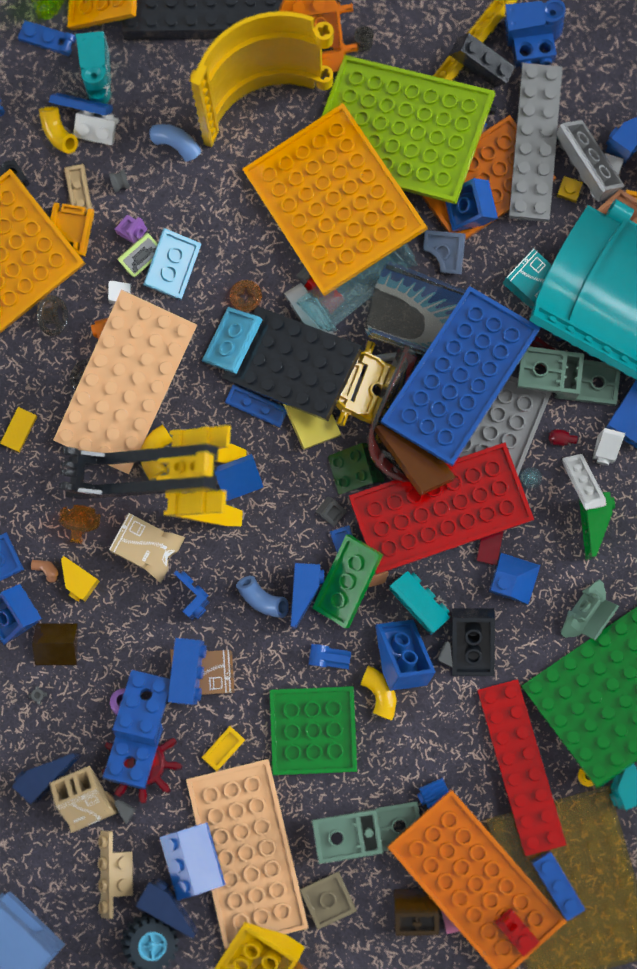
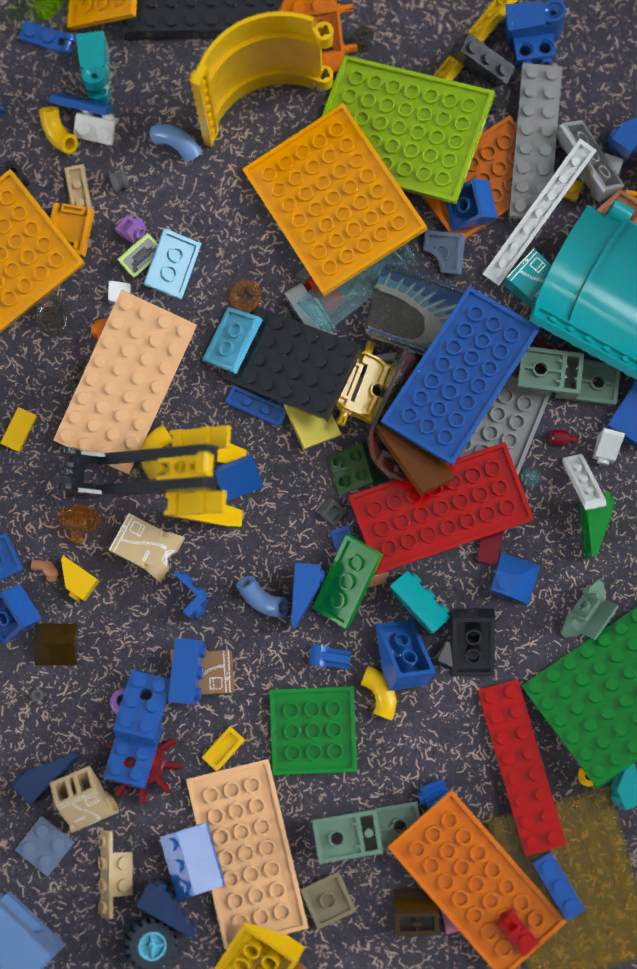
(45, 846): none -> sand blue plate
(125, 810): dark grey slope -> none
(539, 211): none -> white plate

